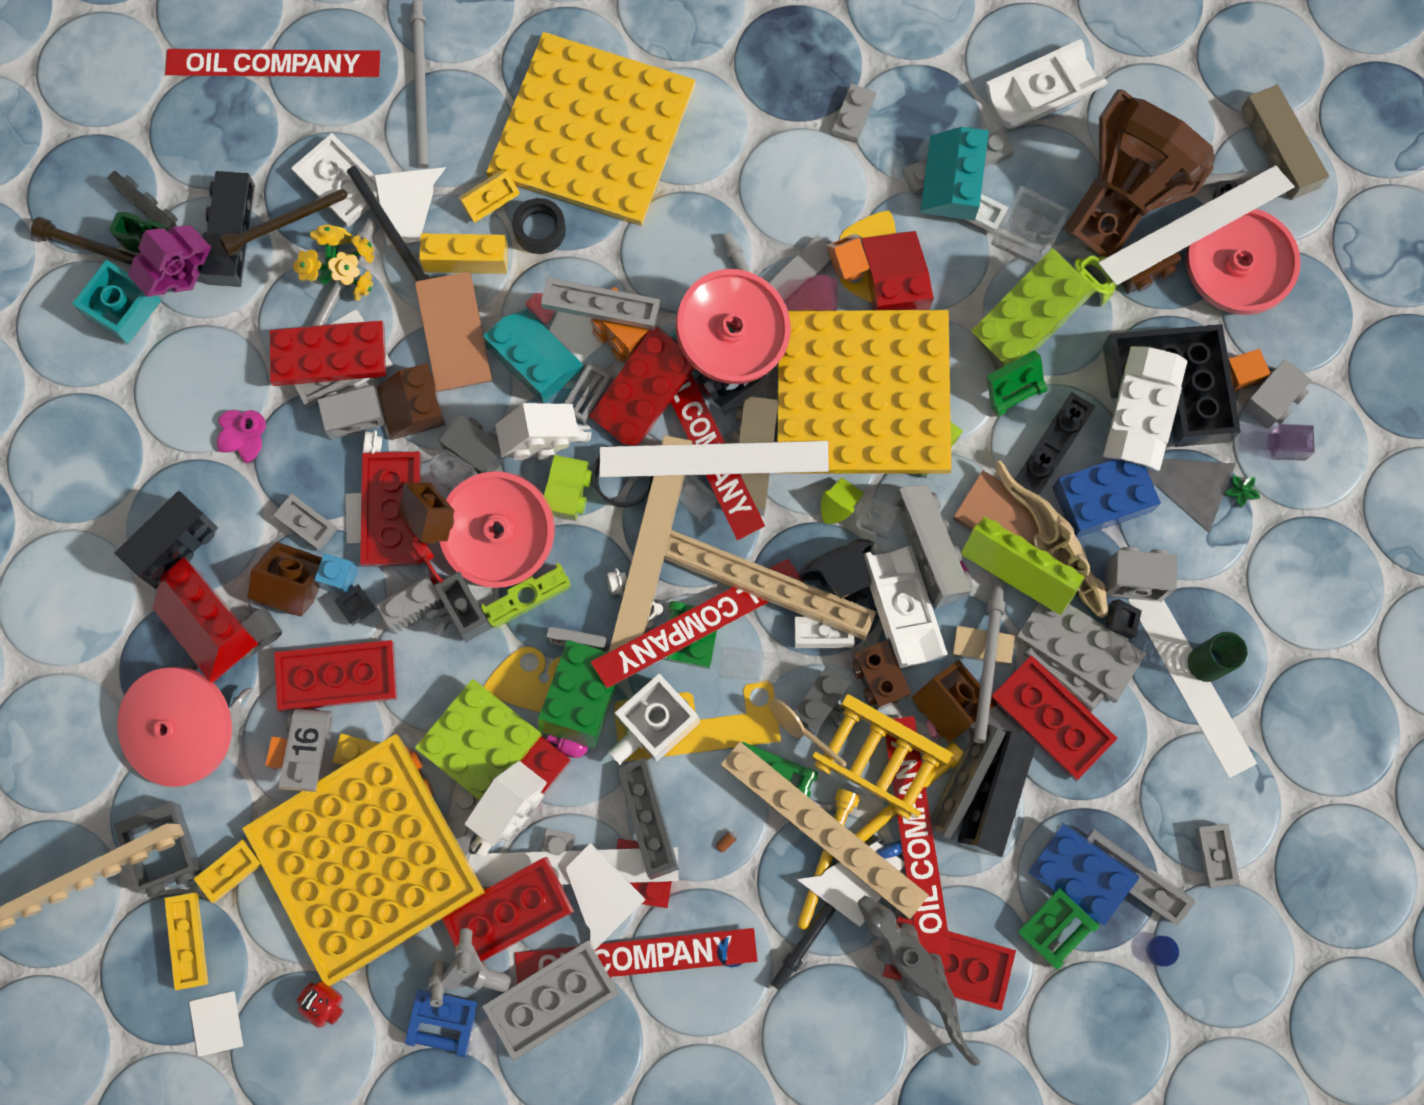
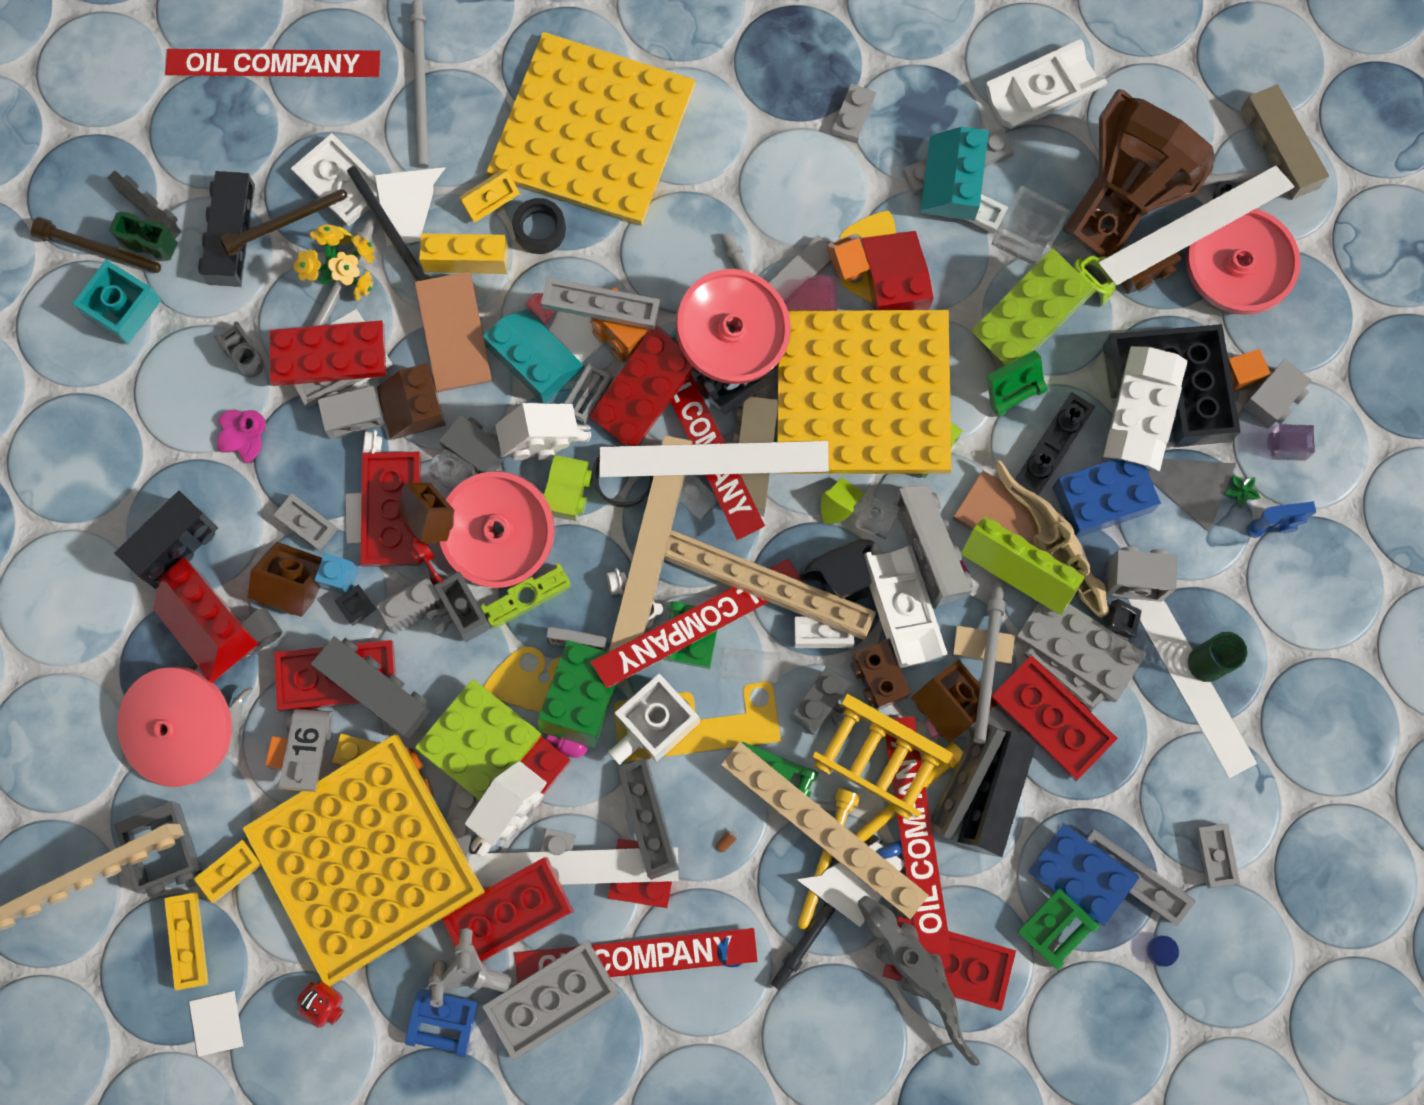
(168, 260): magenta brick -> none
(239, 347): none -> dark grey piece
(371, 687): none -> dark grey brick
(601, 893): white sticker -> none
(791, 723): tan piece -> none
(1281, 517): none -> blue plate

